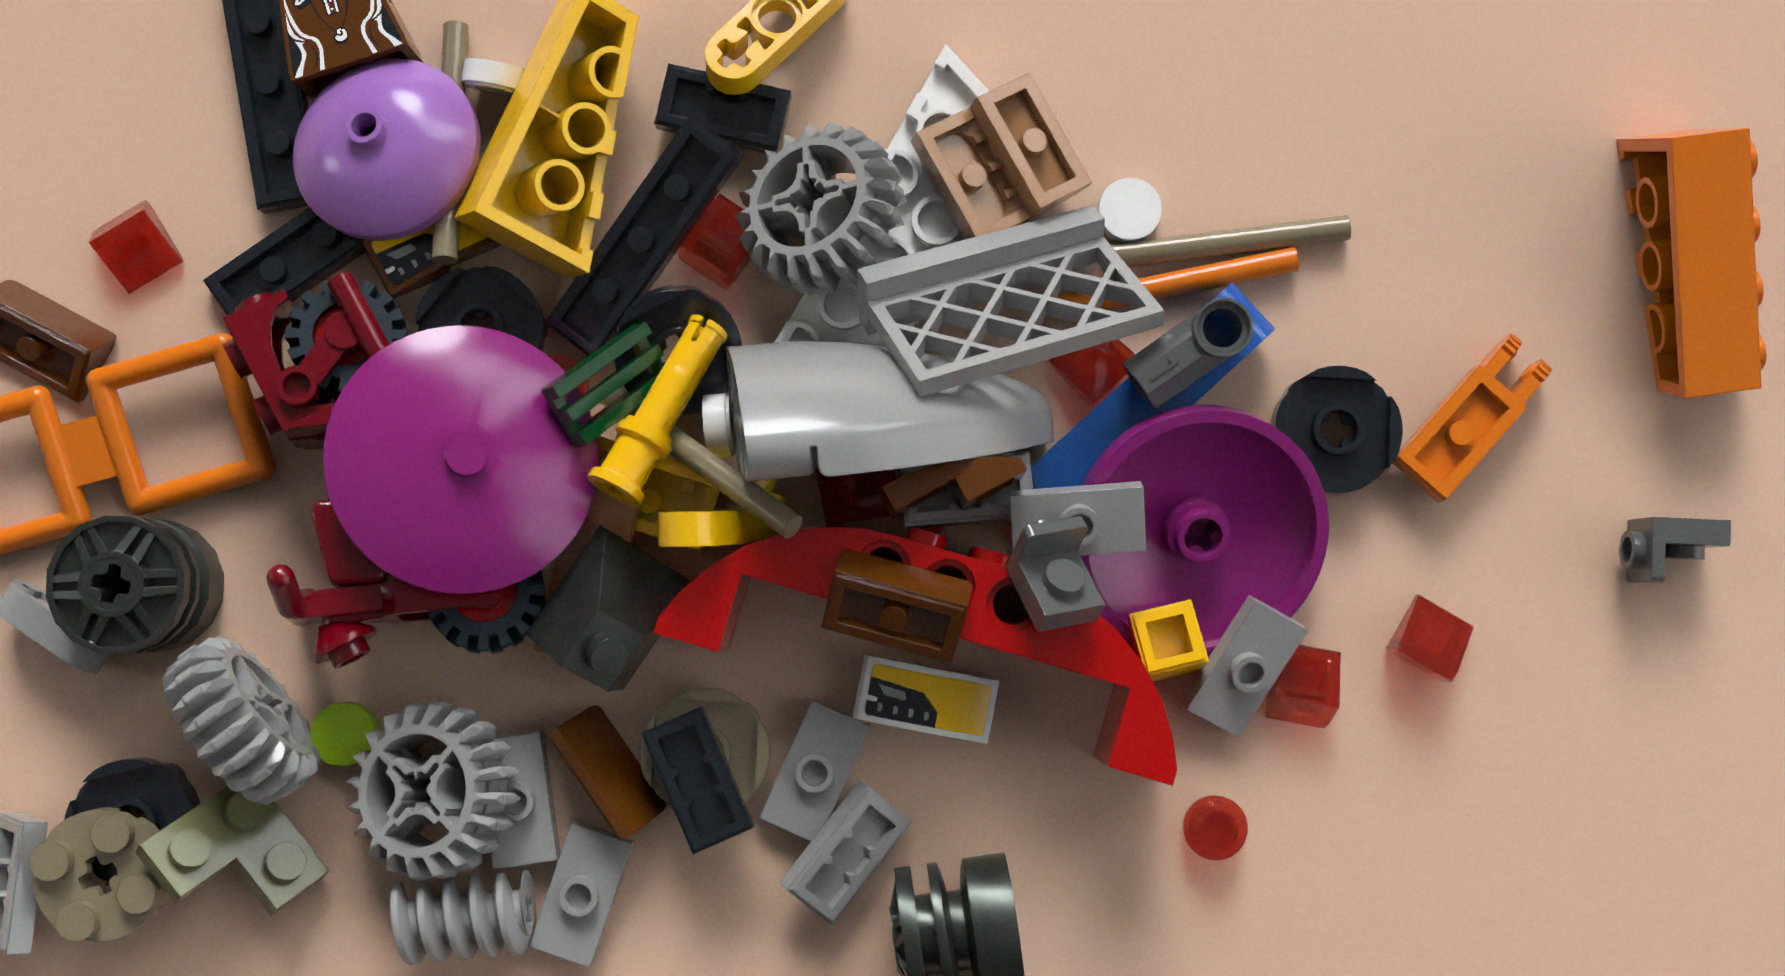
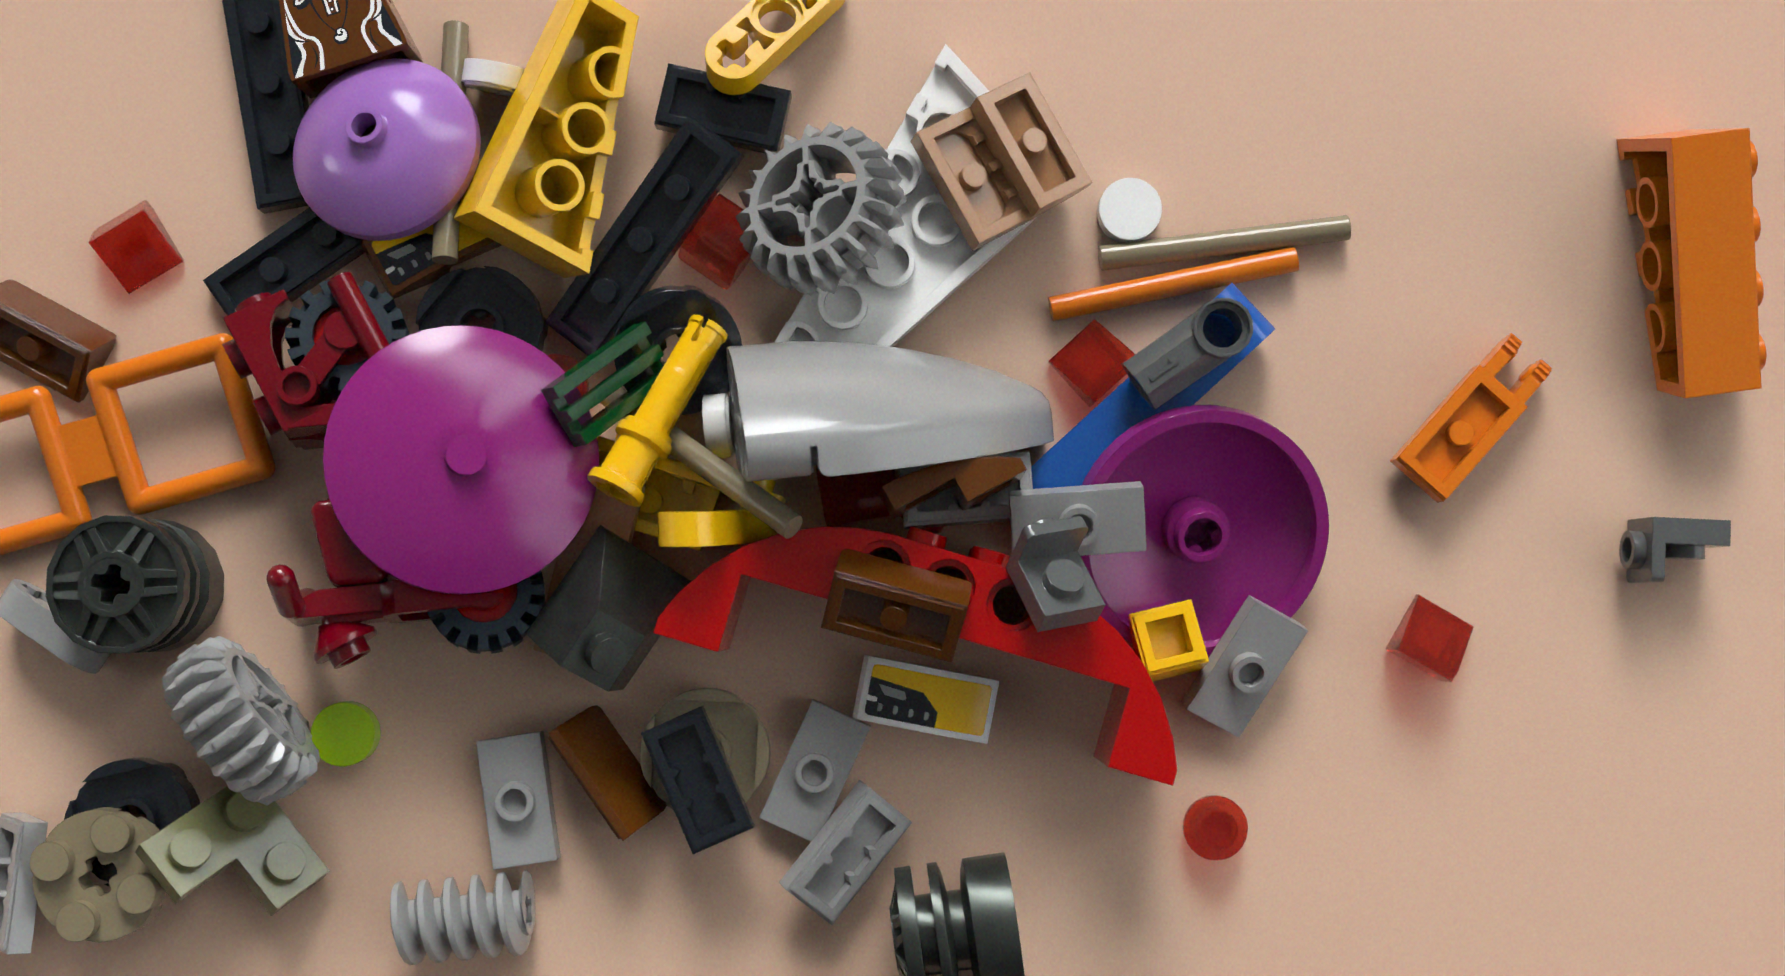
(457, 789): light grey gear -> none
(581, 894): light grey plate -> none
(1000, 271): light grey fence -> none
(1307, 688): clear red slope -> none
(1362, 405): black plate -> none

